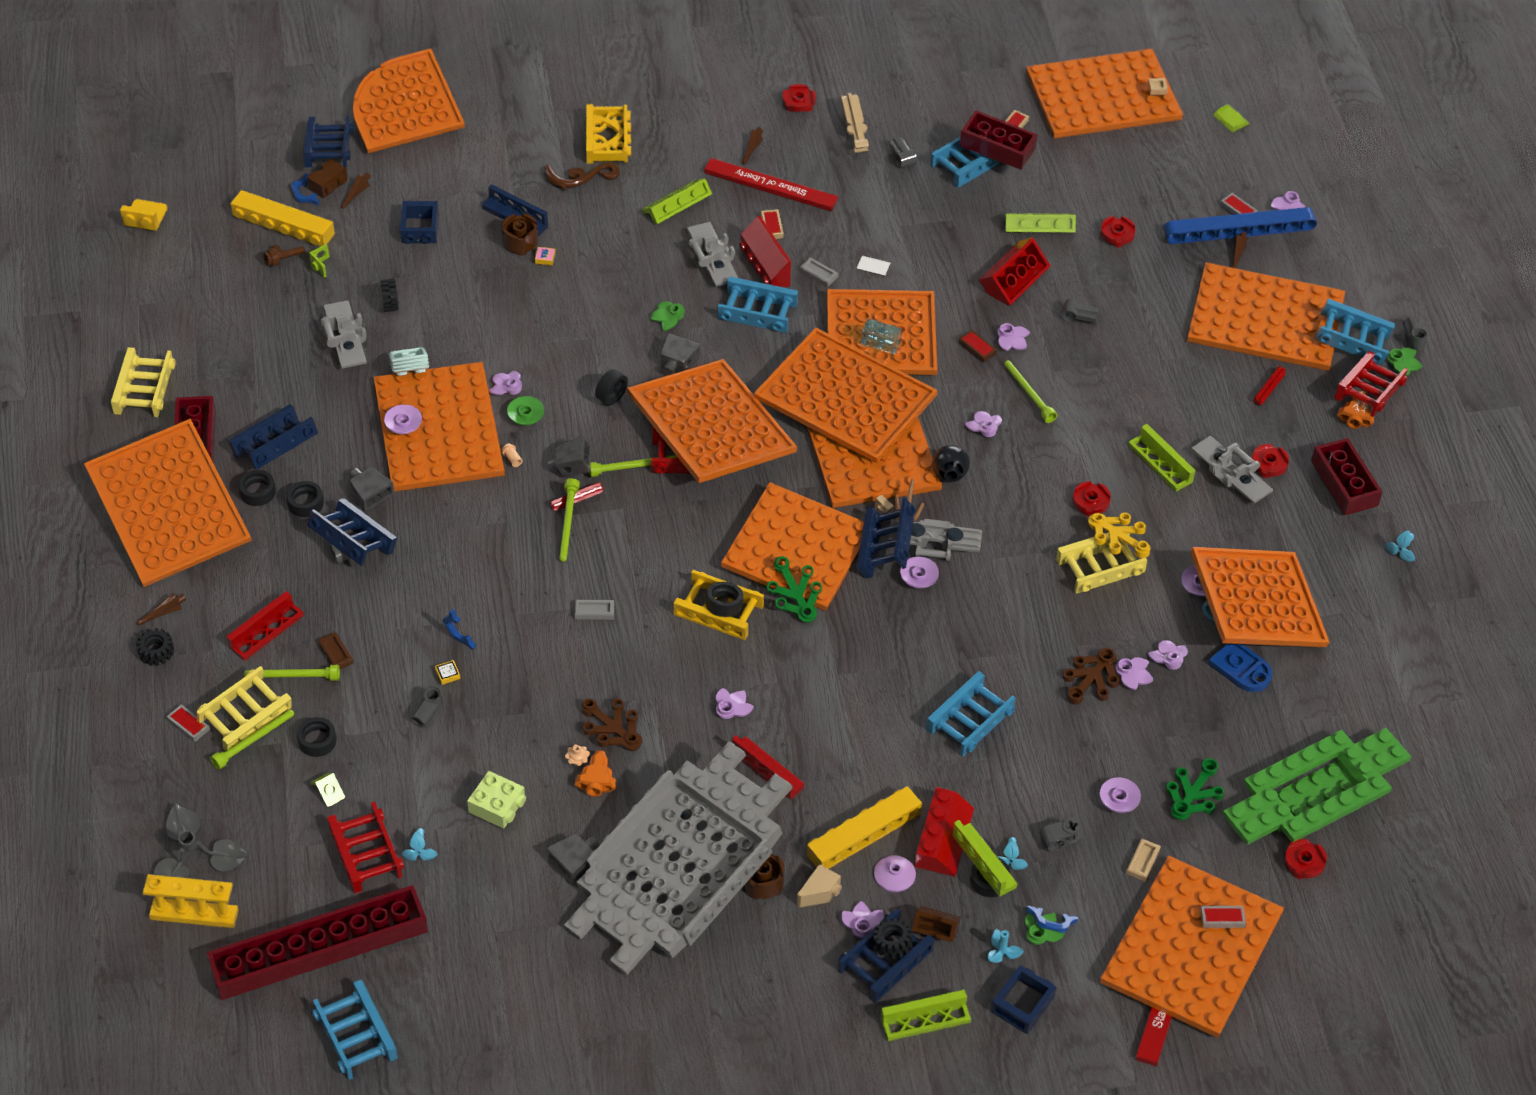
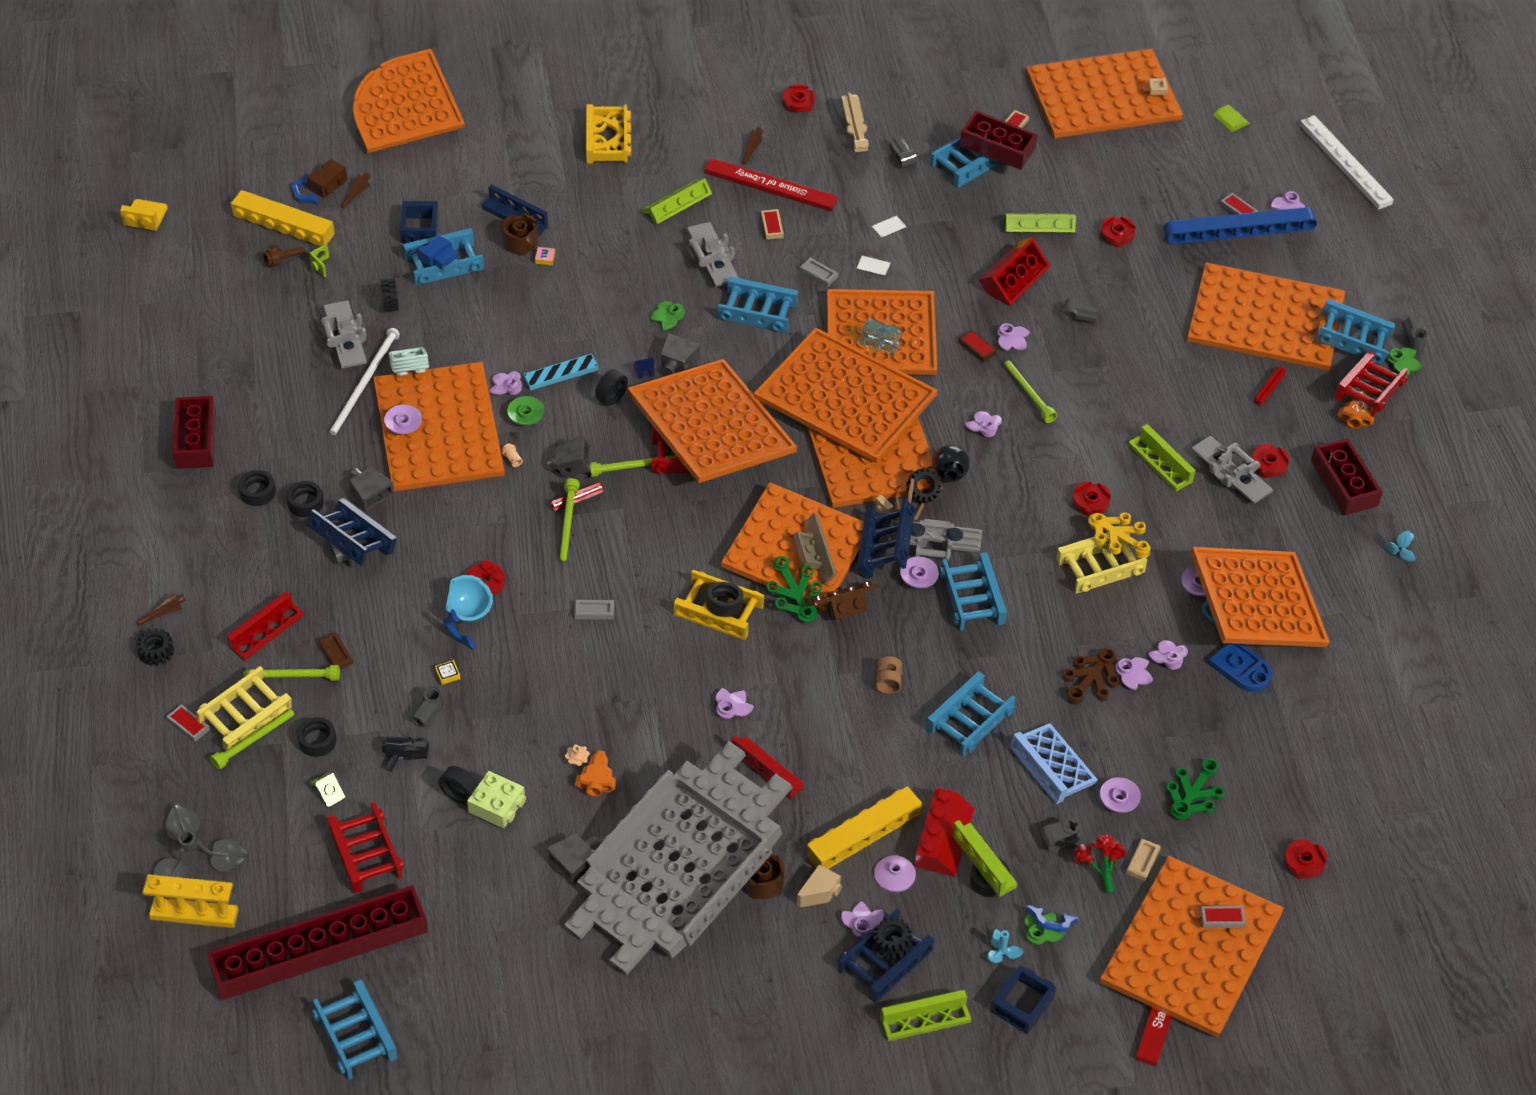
(128, 374): light yellow fence -> none
(167, 502): orange plate -> none
(268, 428): dark blue fence -> none
(312, 137): dark blue fence -> none
(392, 334): none -> white bar
(403, 747): none -> black piece
(417, 843): medium azure plant -> none
(437, 252): none -> blue piece
(457, 267): none -> dark azure fence
(458, 784): none -> black tyre
(469, 598): none -> medium azure cylinder
(489, 570): none -> red plate
(560, 372): none -> medium azure tile
(582, 178): reddish brown plant -> none
(612, 726): reddish brown plant -> none
(644, 365): none -> clear blue tile
(766, 254): red slope -> none
(814, 549): none -> dark tan bracket
(845, 603): none -> reddish brown bracket
(888, 675): none -> medium nougat wheel
(889, 226): none -> white sticker
(932, 478): none -> black tyre
(936, 923): reddish brown brick -> none
(987, 581): none -> dark azure fence
(1011, 852): medium azure plant -> none
(1040, 767): none -> light blue fence
(1110, 851): none -> red plant
(1240, 245): reddish brown piece -> none
(1321, 796): bright green piece -> none
(1346, 162): none -> white plate

